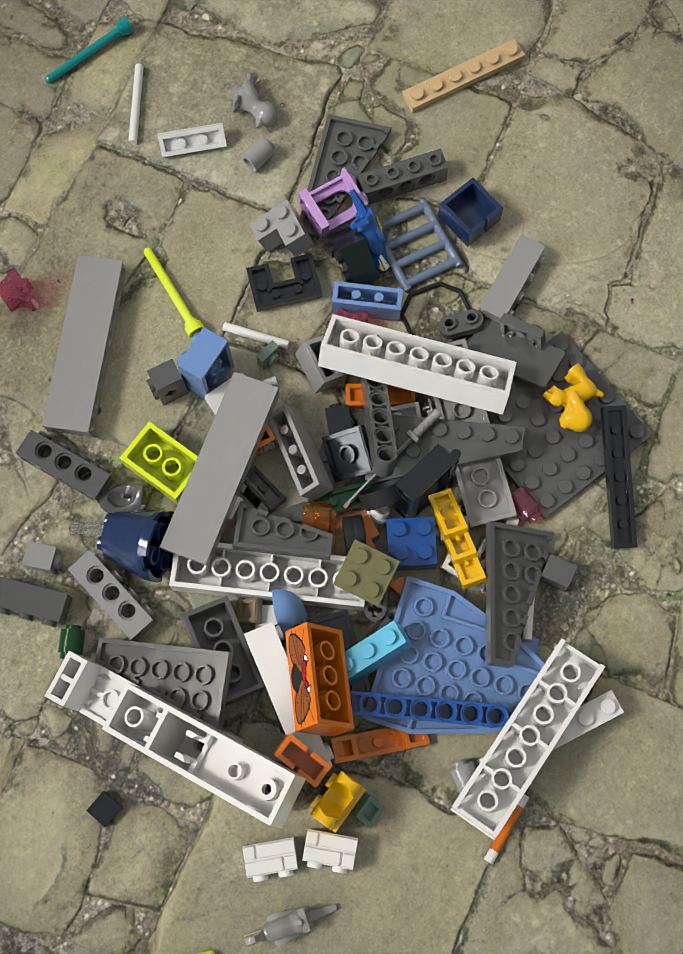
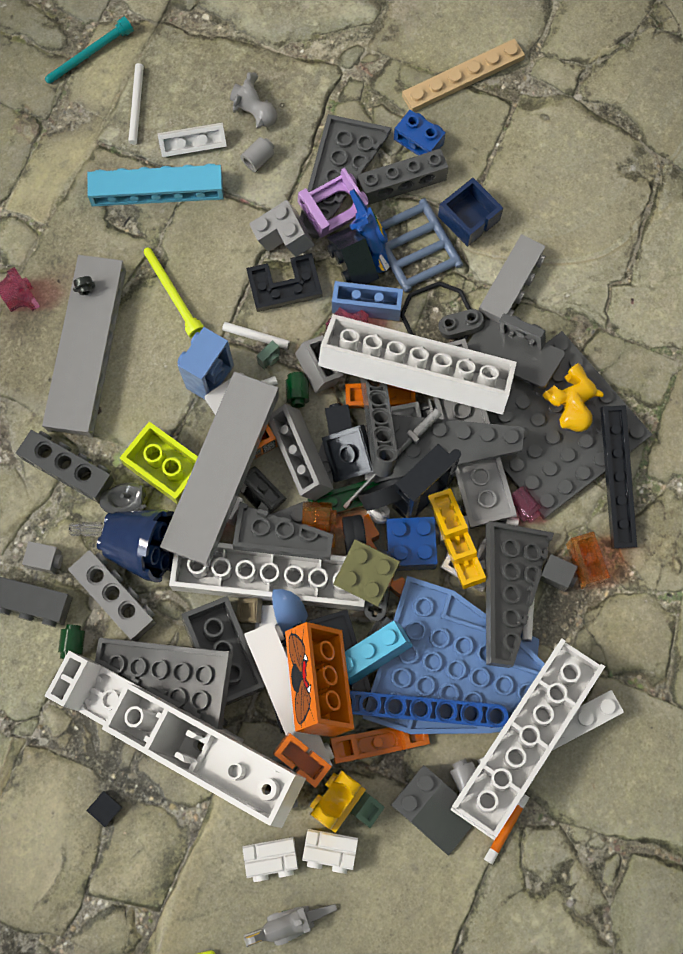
(84, 285): none -> pearl dark grey plate
(155, 185): none -> medium azure brick
(166, 382): dark grey brick -> none
(297, 389): none -> dark green brick
(418, 134): none -> blue brick
(428, 805): none -> dark grey slope
(589, 559): none -> clear orange brick

